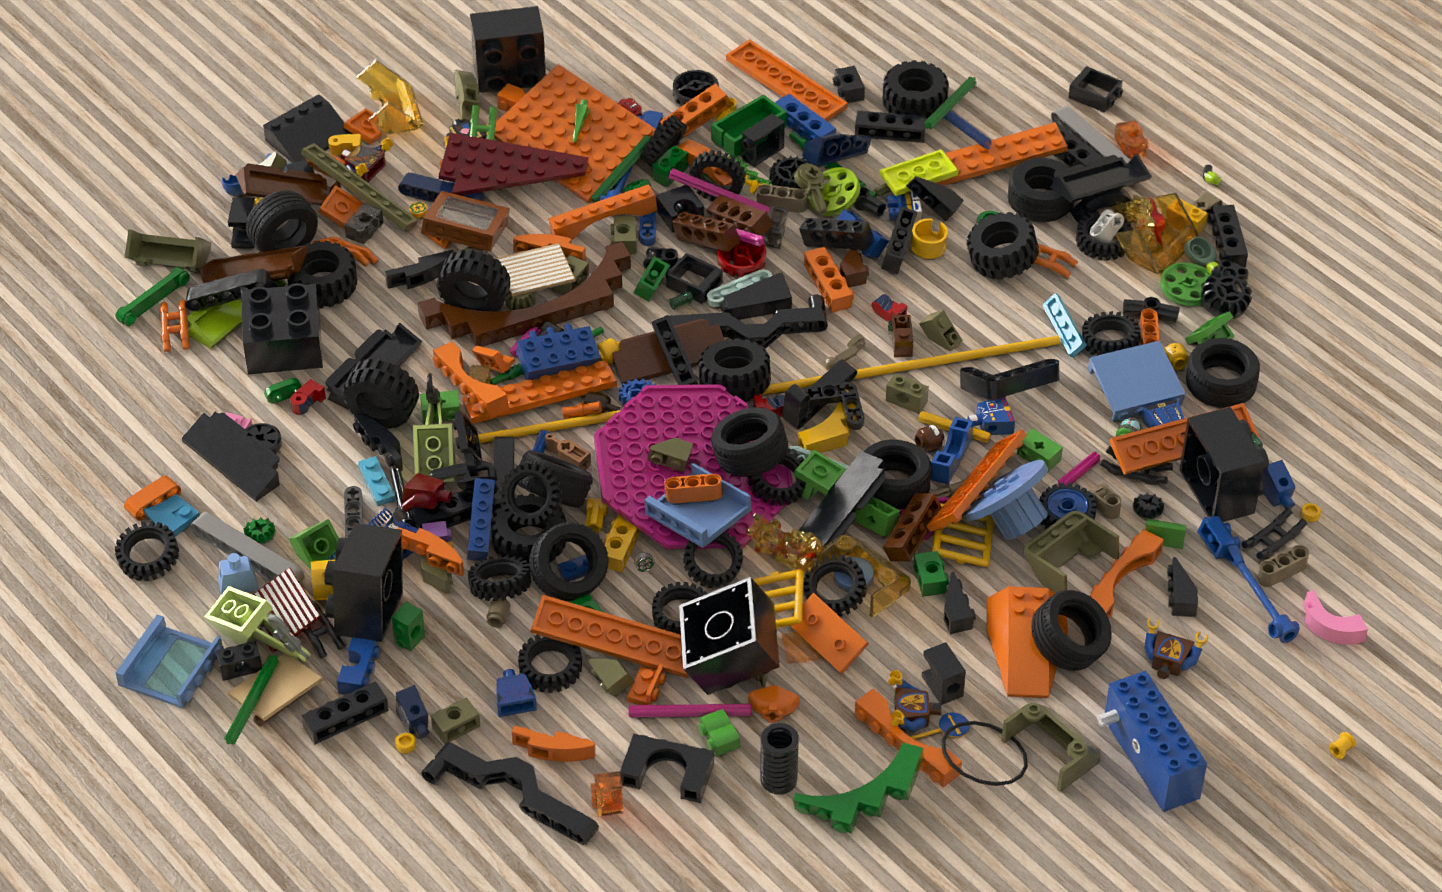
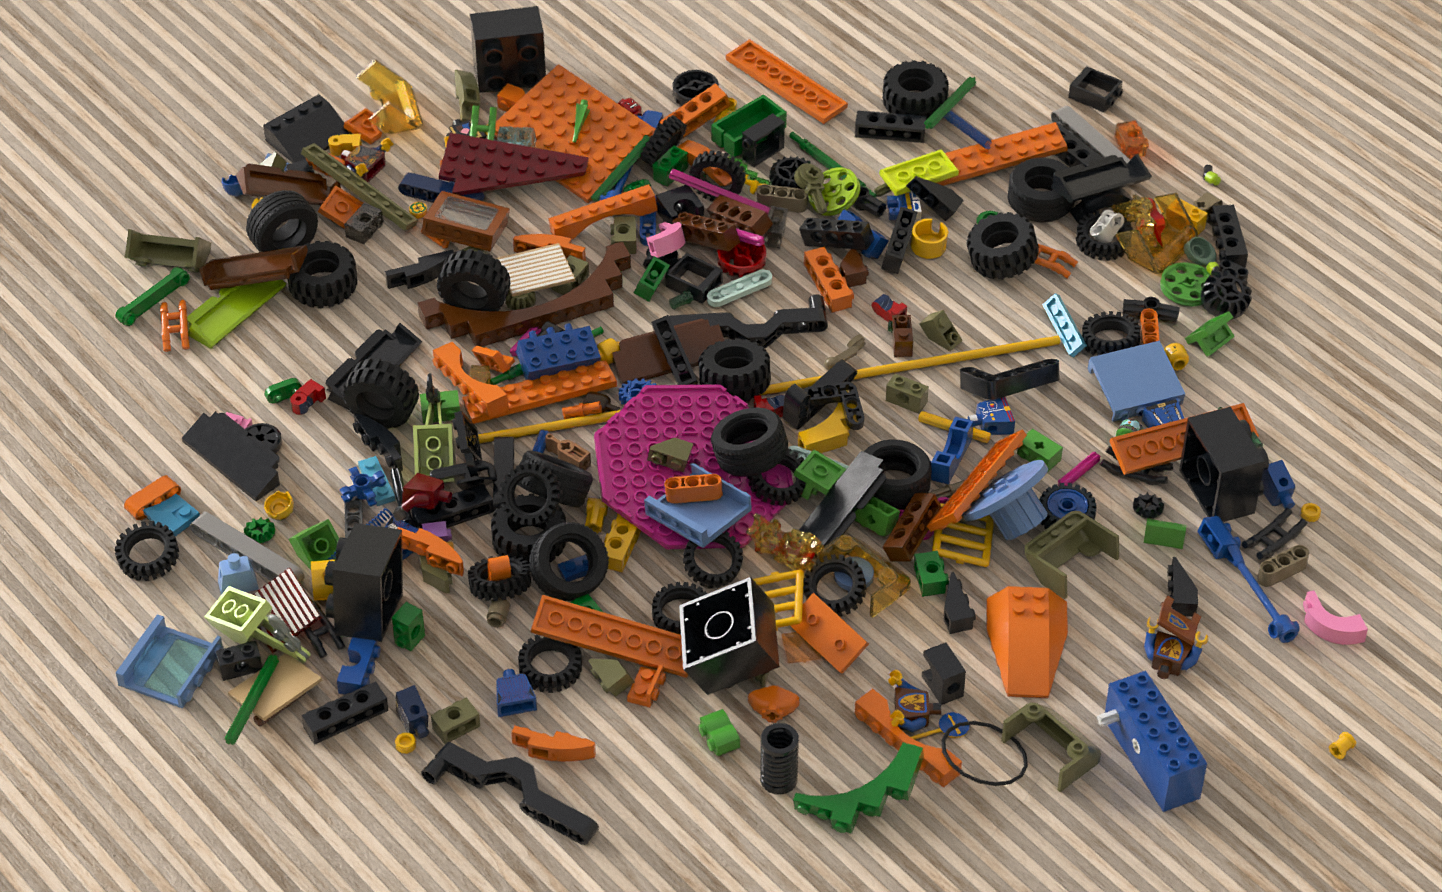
(226, 289): black beam -> none
(237, 219): black piece -> none
(279, 505): none -> yellow hair
(281, 328): black brick -> none
(360, 253): orange piece -> none
(362, 486): none -> blue pin
(480, 519): blue brick -> none
(499, 568): none -> orange beam
(517, 135): none -> clear light blue brick
(607, 794): clear orange brick -> none
(644, 562): clear tile -> none
(646, 751): black arch -> none
(667, 241): none -> bright pink arch
(687, 710): dark pink axle -> none
(759, 298): black slope -> none
(804, 120): blue brick -> none
(835, 148): dark blue wedge -> none
(849, 84): black brick -> none
(929, 438): reddish brown head -> none
(1087, 616): black tyre -> none
(1107, 501): dark tan piece -> none
(1142, 552): orange arch -> none
(1177, 623): none -> dark orange flag
(1226, 354): black tyre -> none

